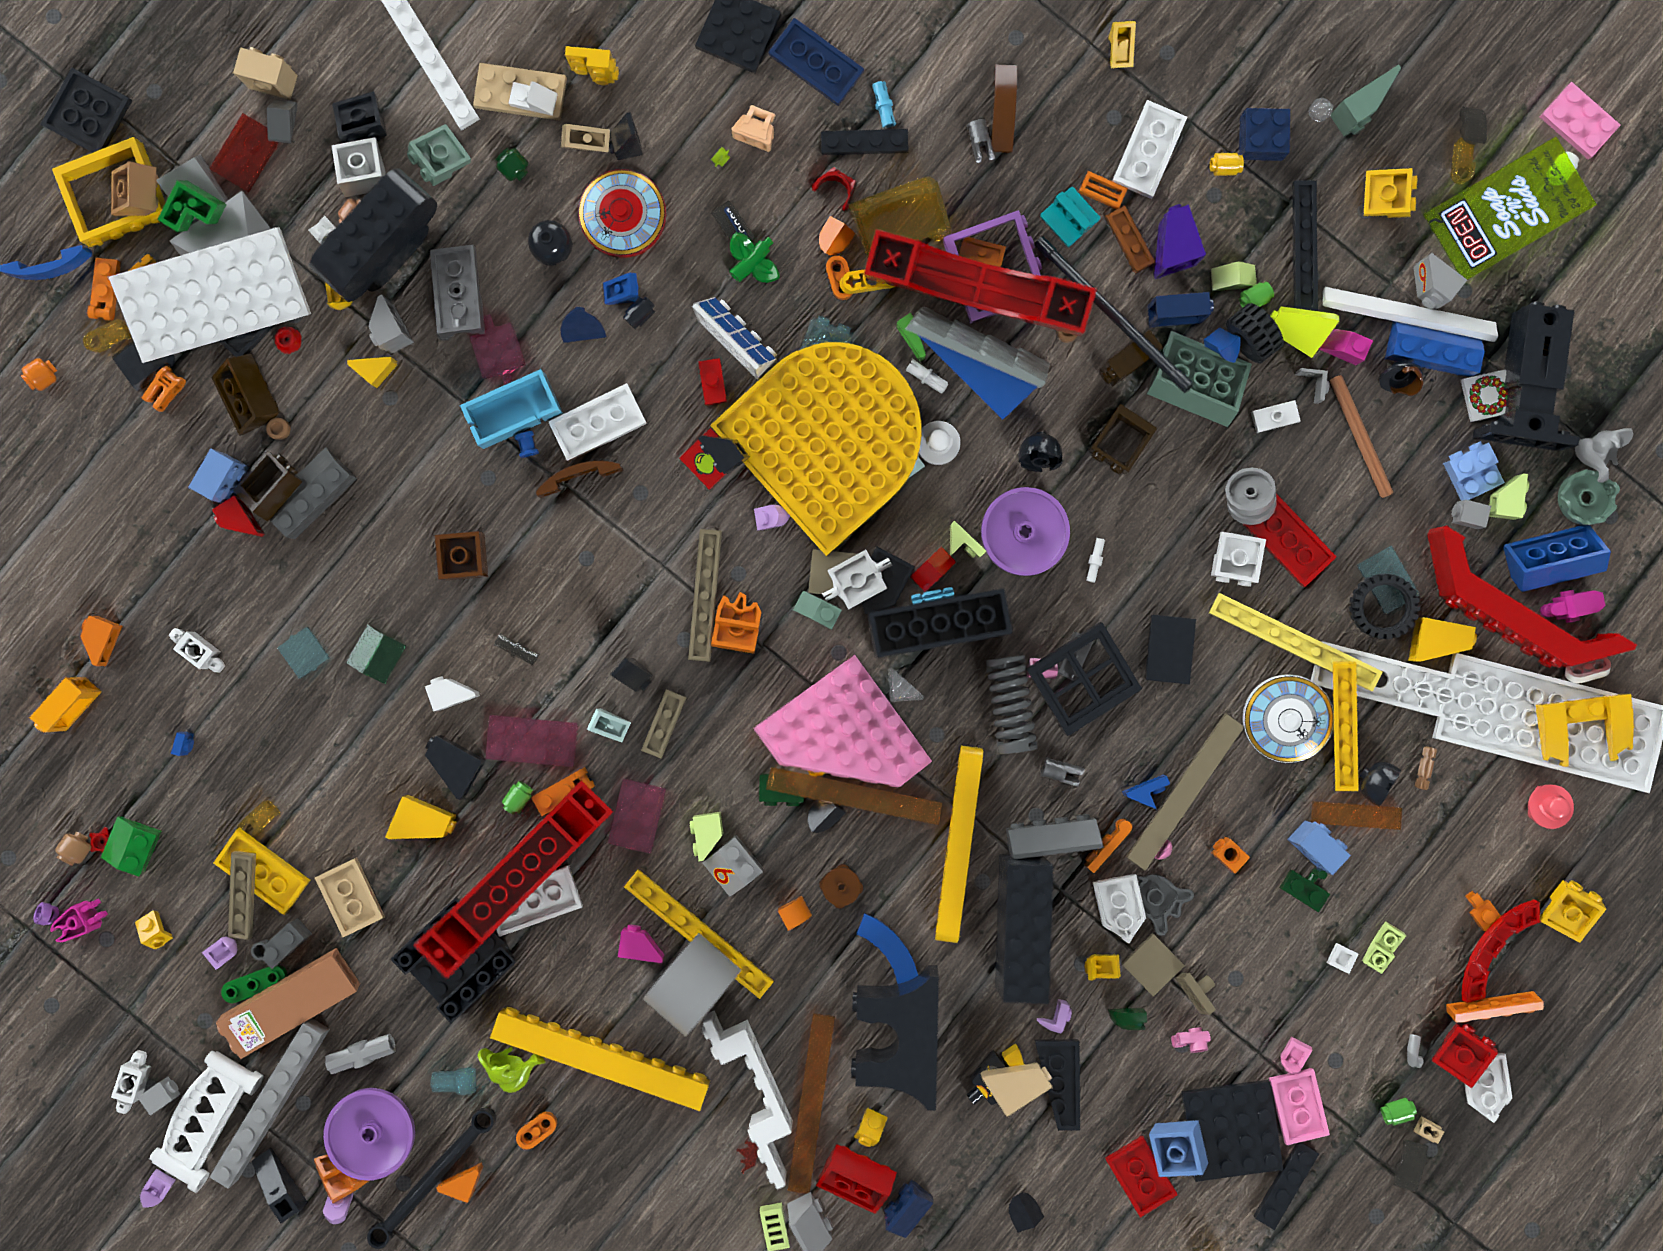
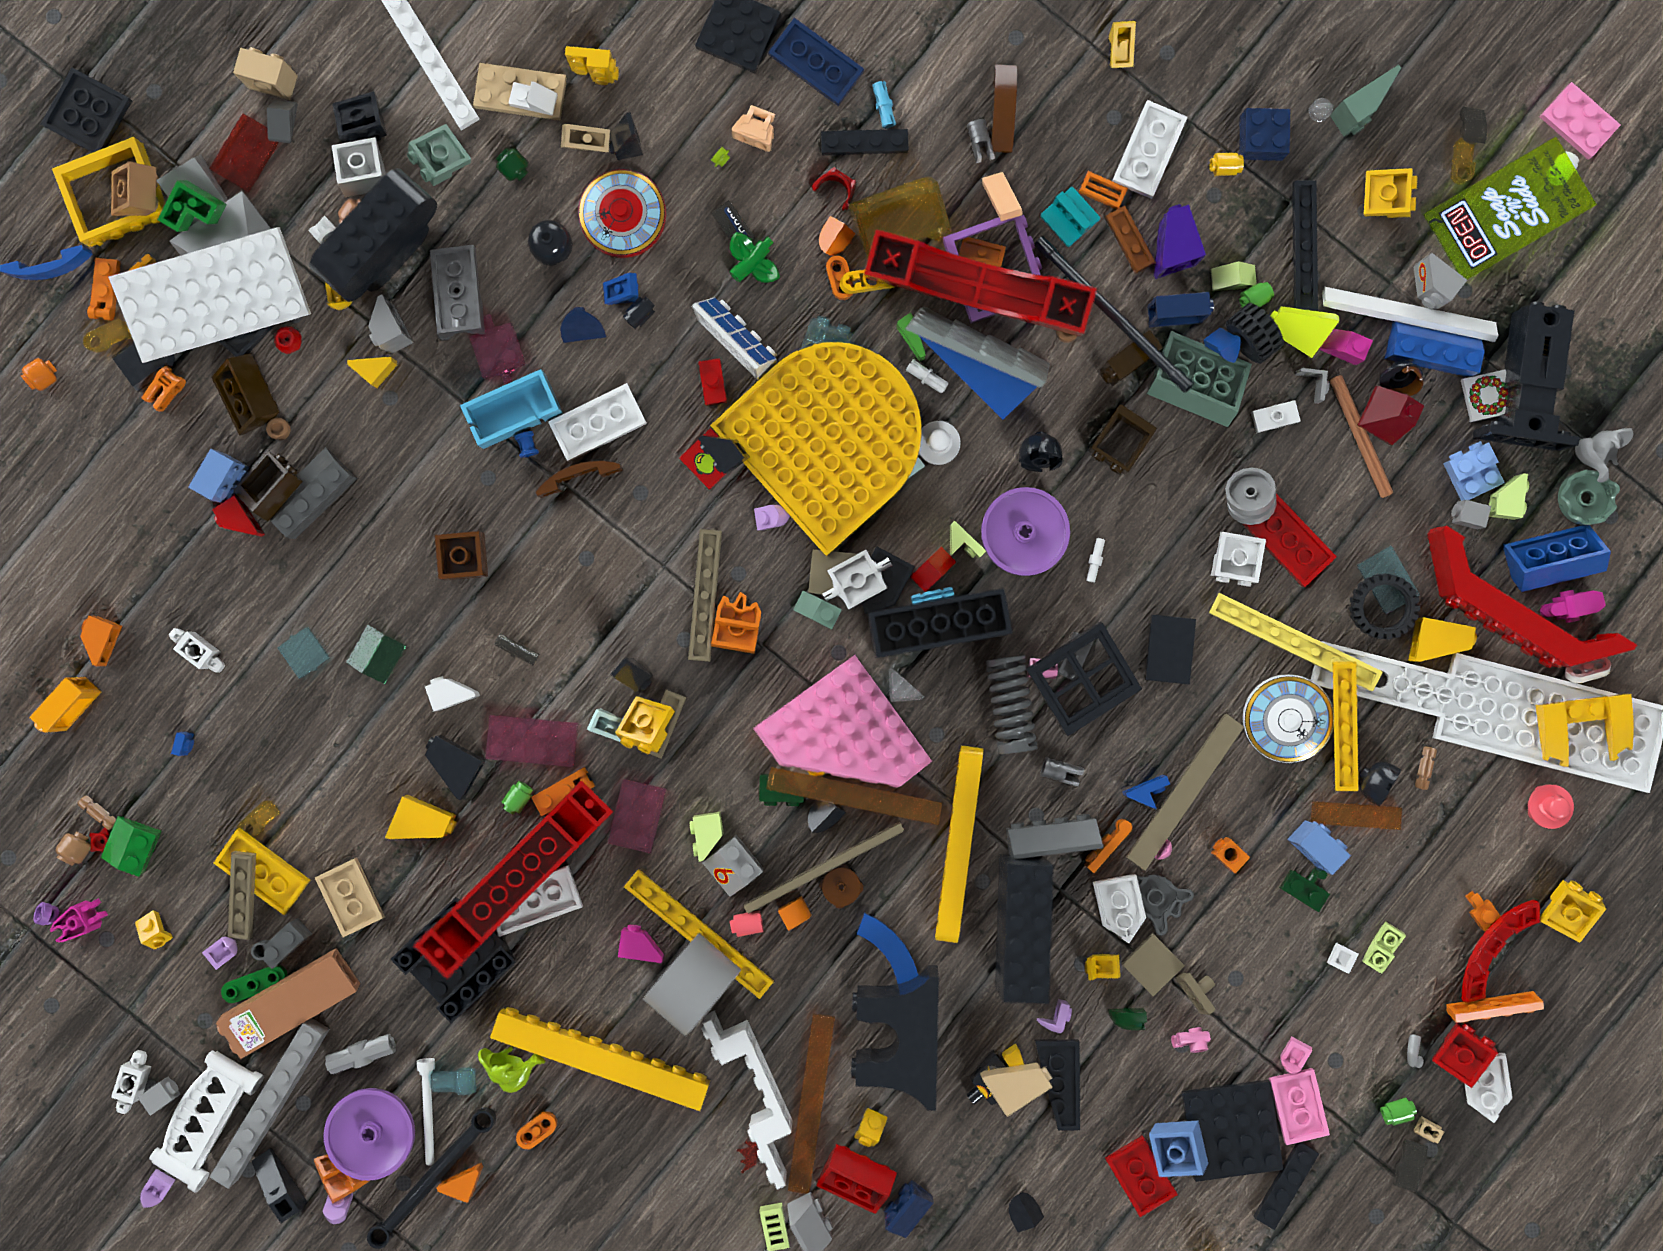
(97, 812): none -> medium nougat axle
(425, 1067): none -> white piece
(644, 725): none -> yellow plate
(747, 923): none -> coral brick
(823, 867): none -> dark tan tile
(1002, 196): none -> light nougat tile
(1390, 414): none -> dark red slope

